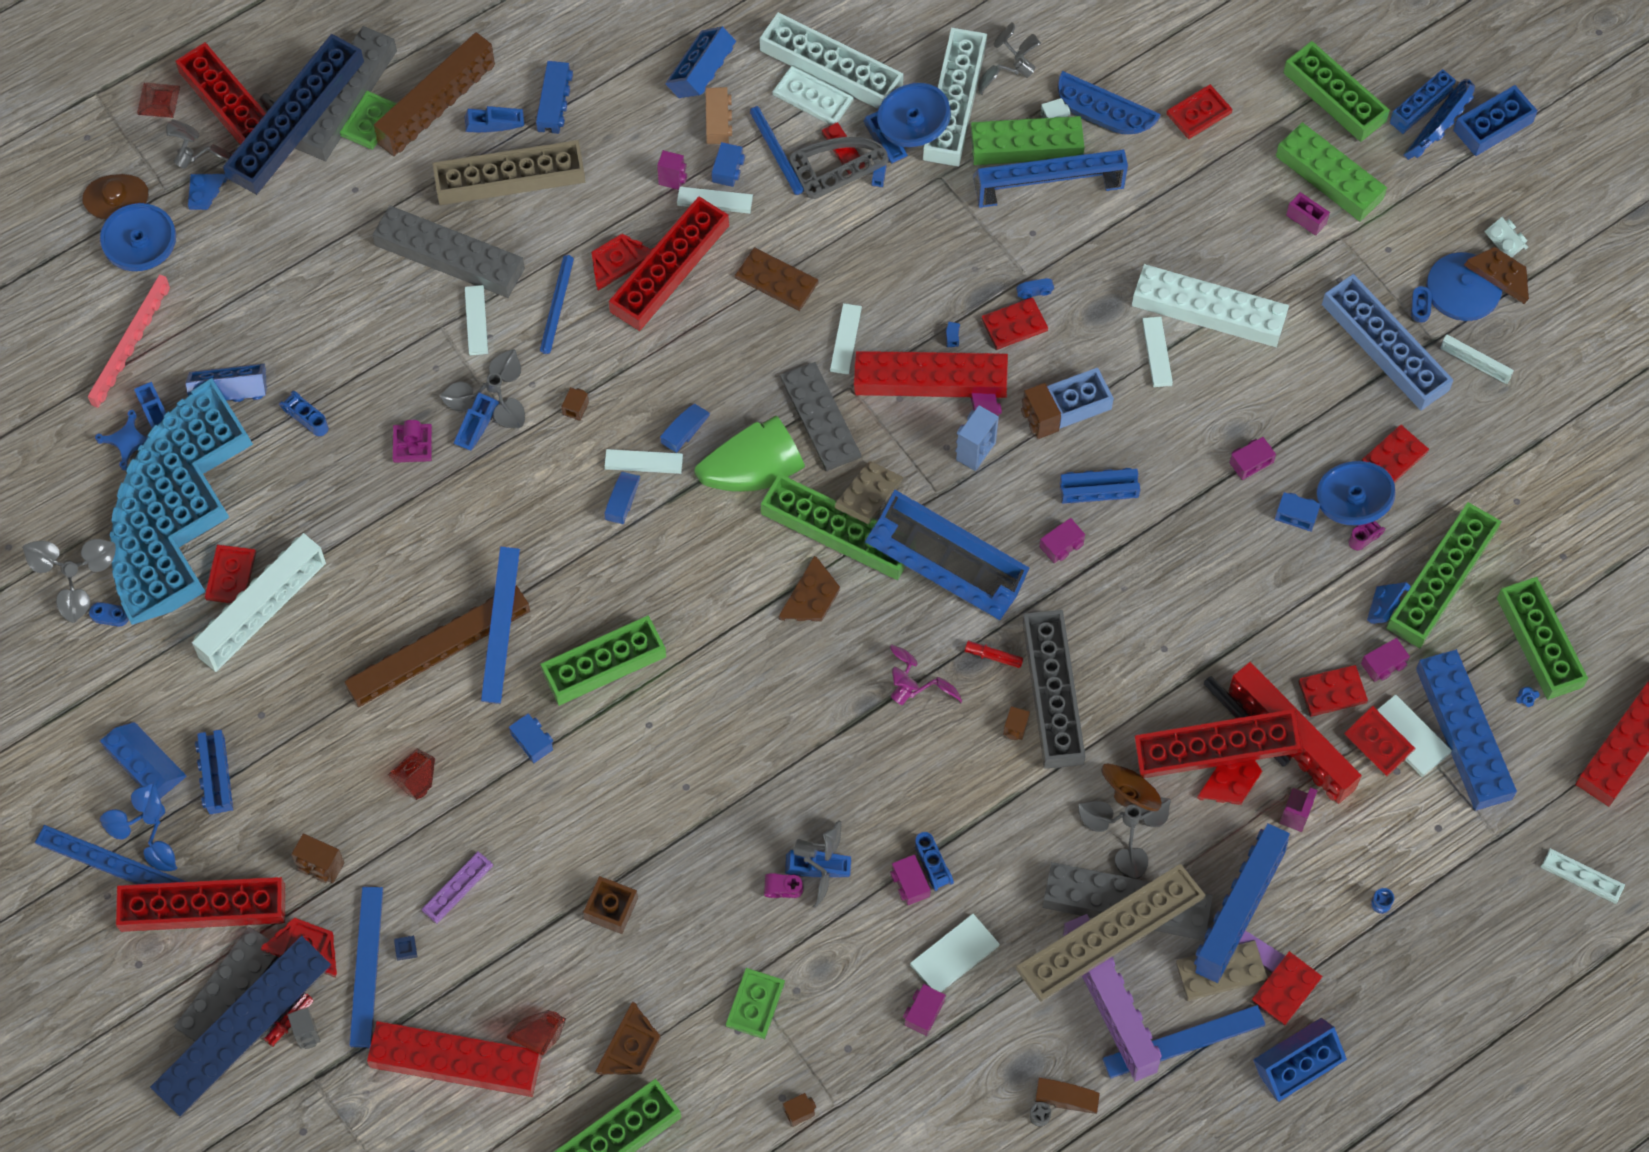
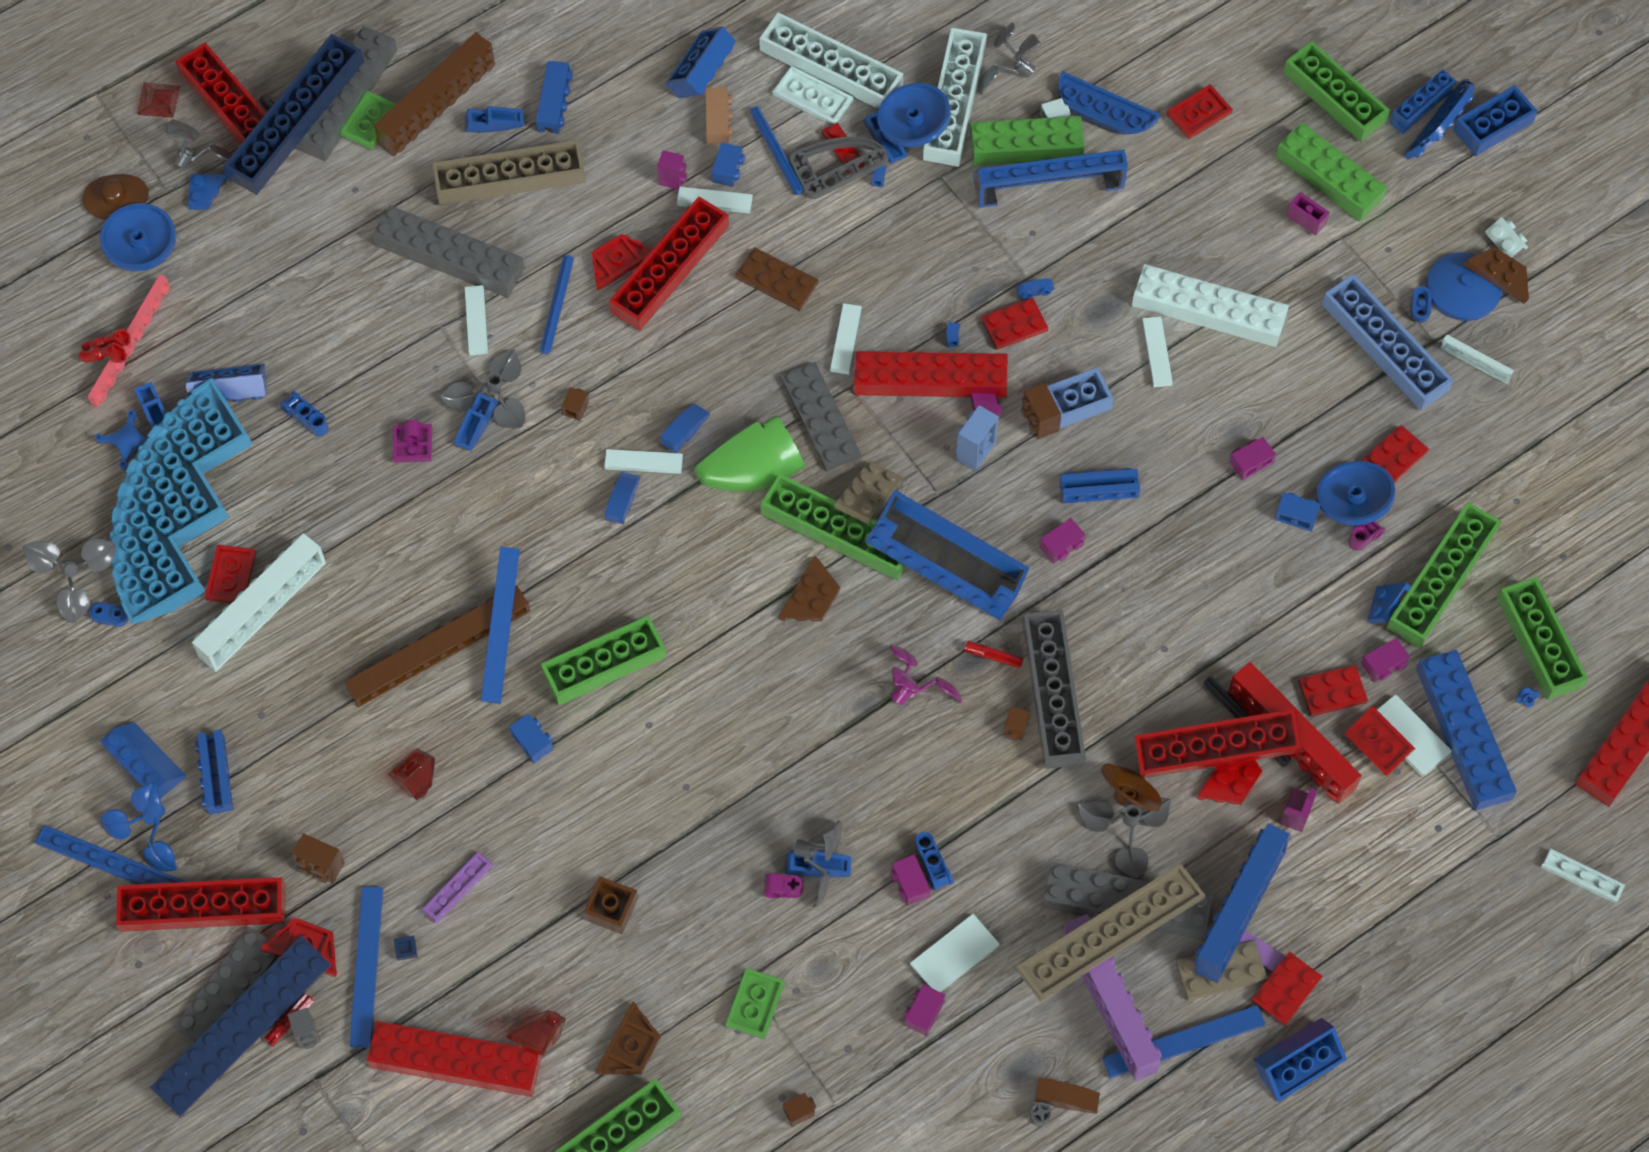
(108, 345): none -> red piece
(1384, 897): blue wheel -> none

